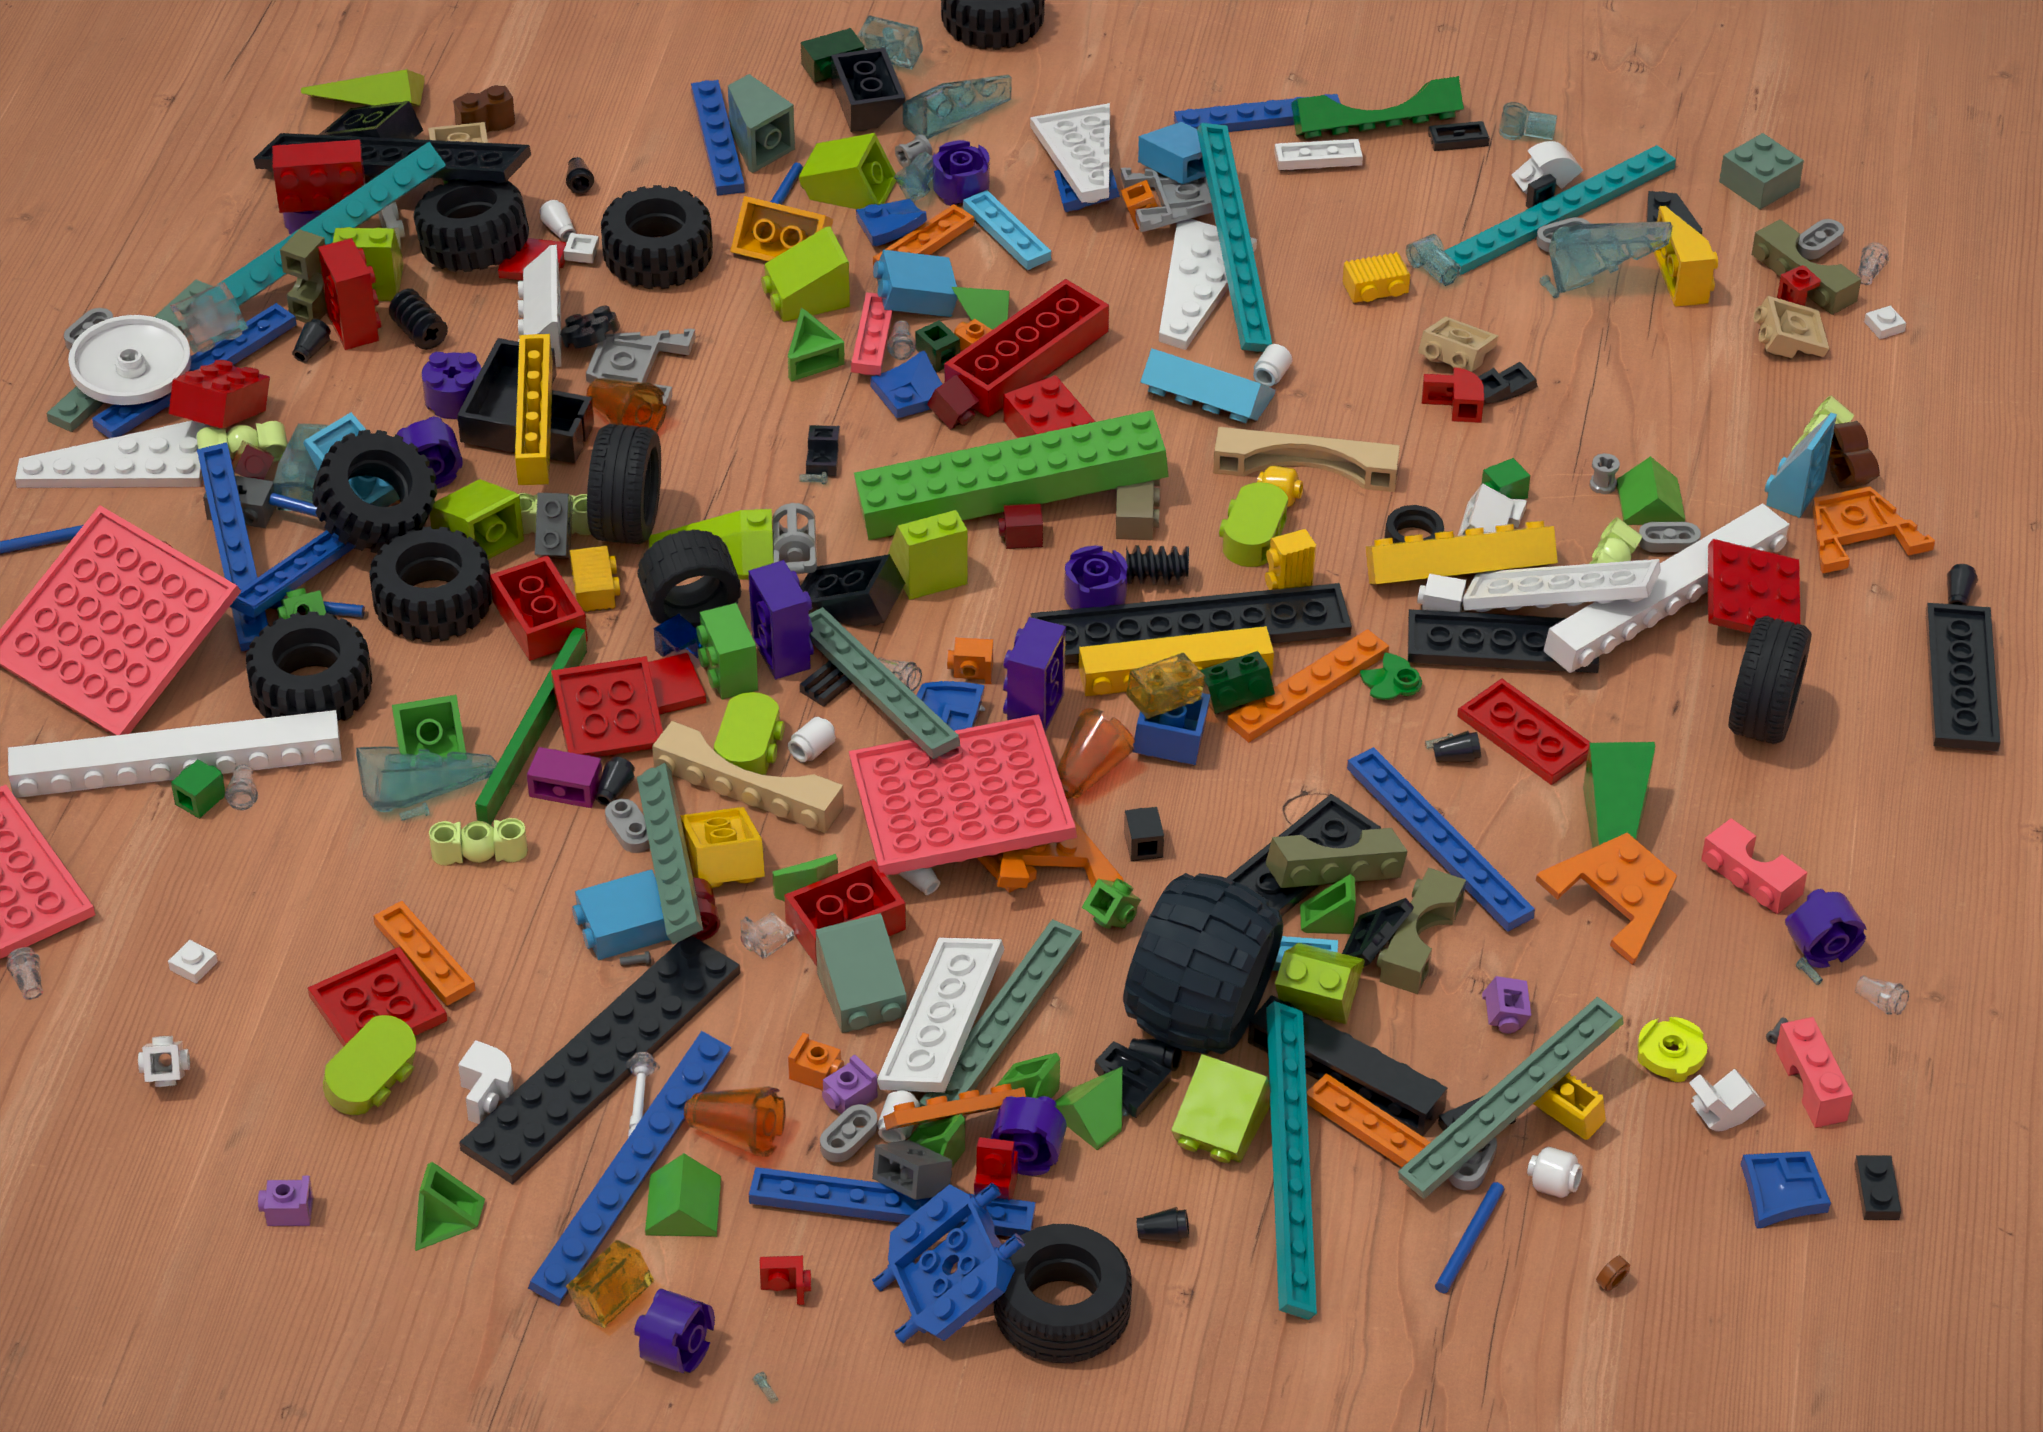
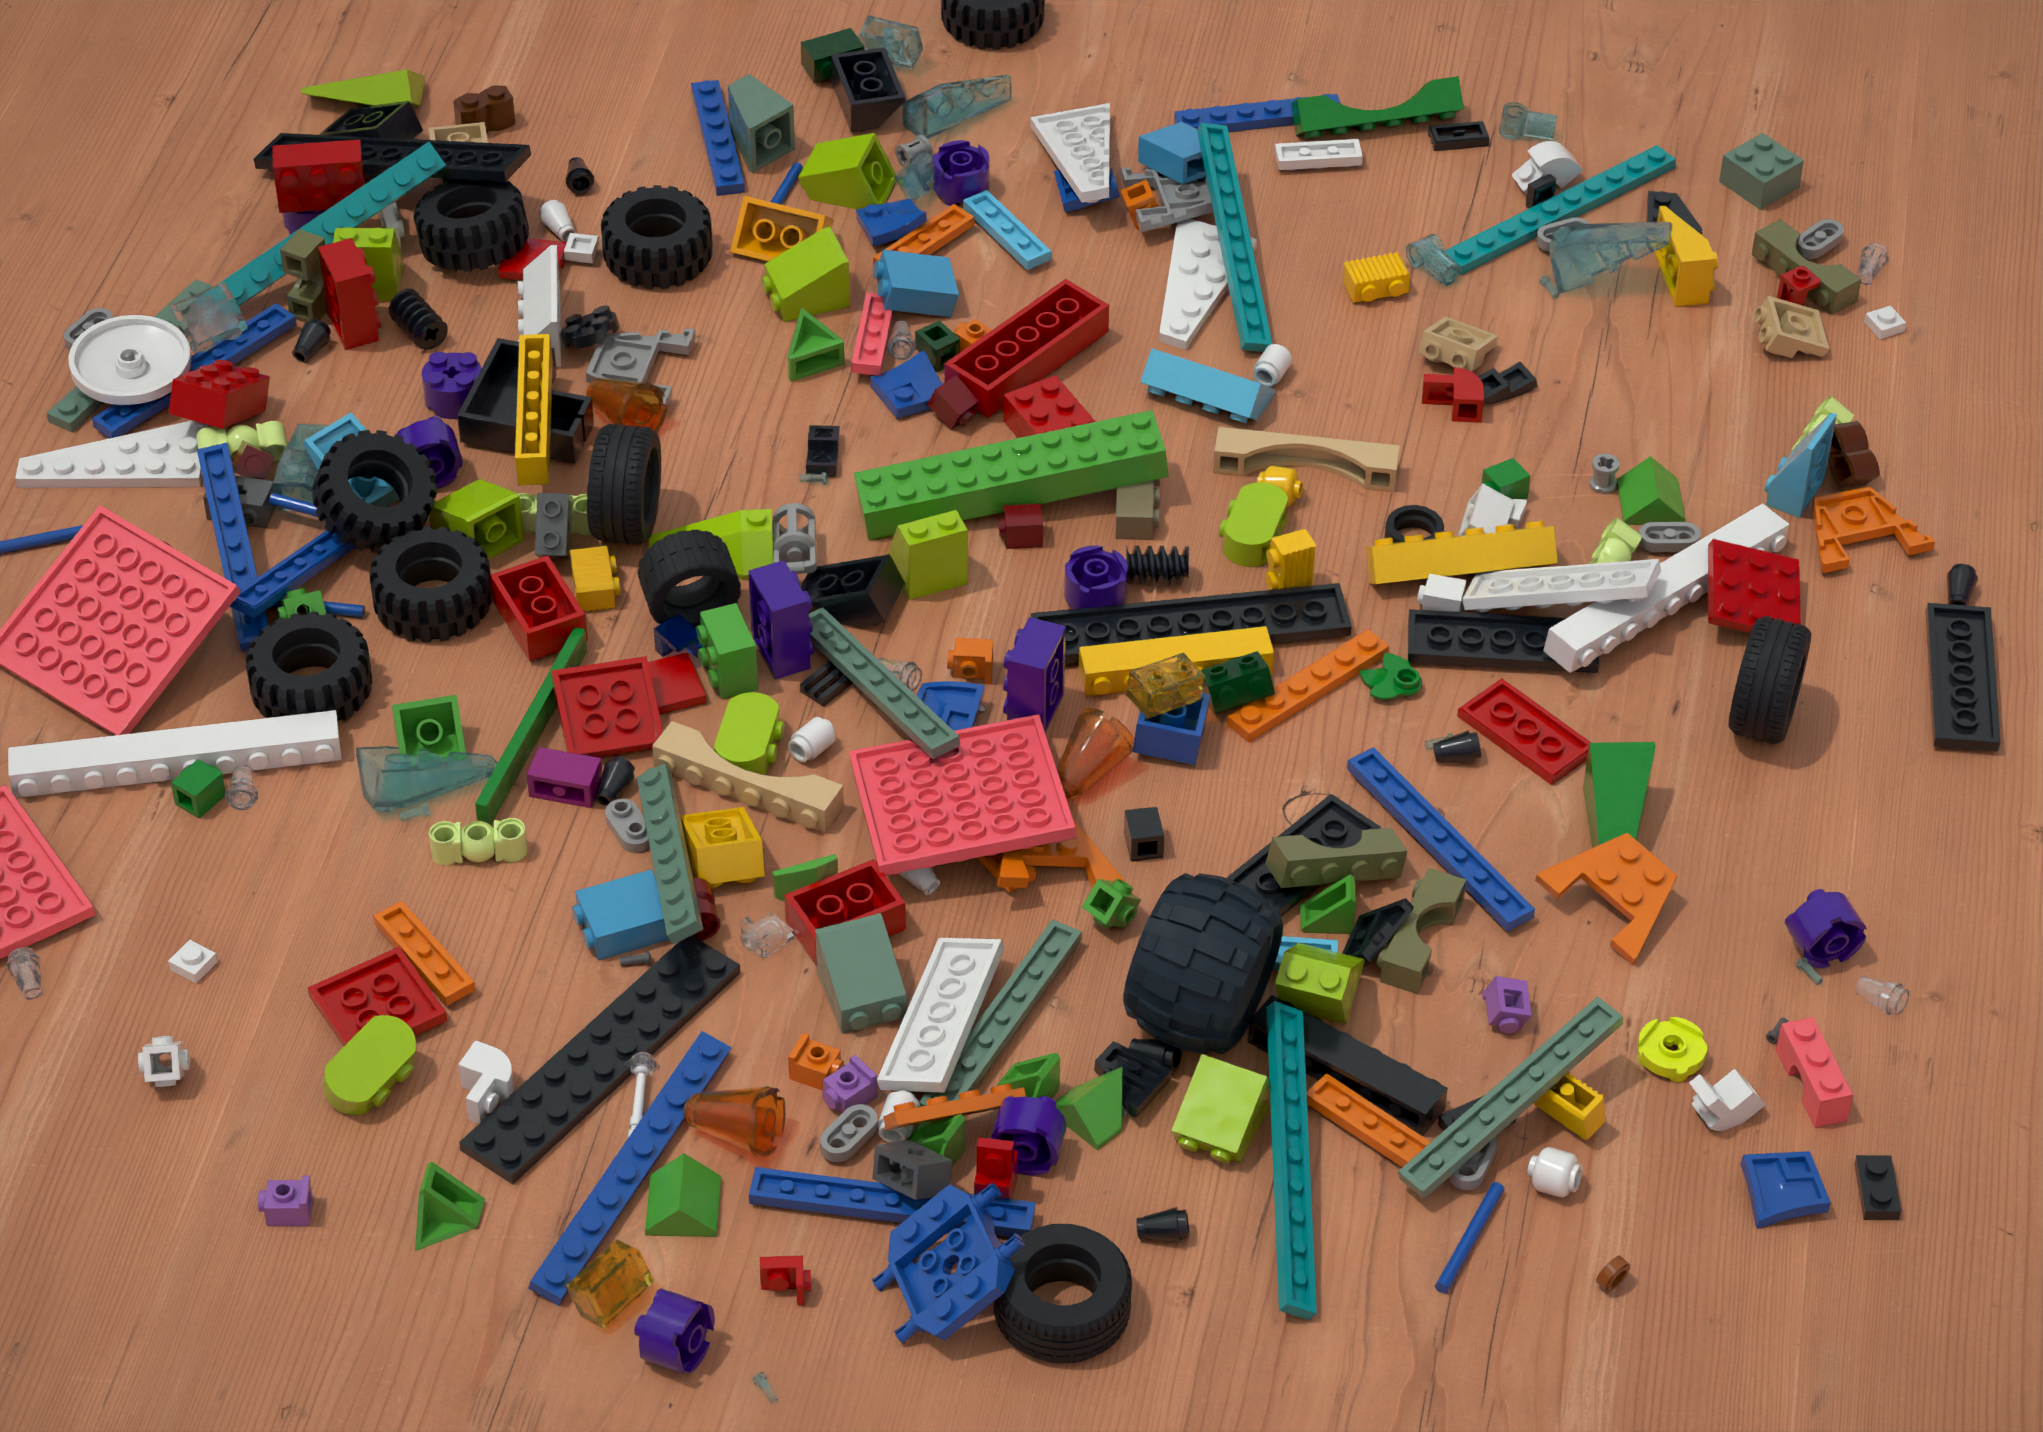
(984, 305): bright green slope -> none
(1770, 883): coral arch -> none

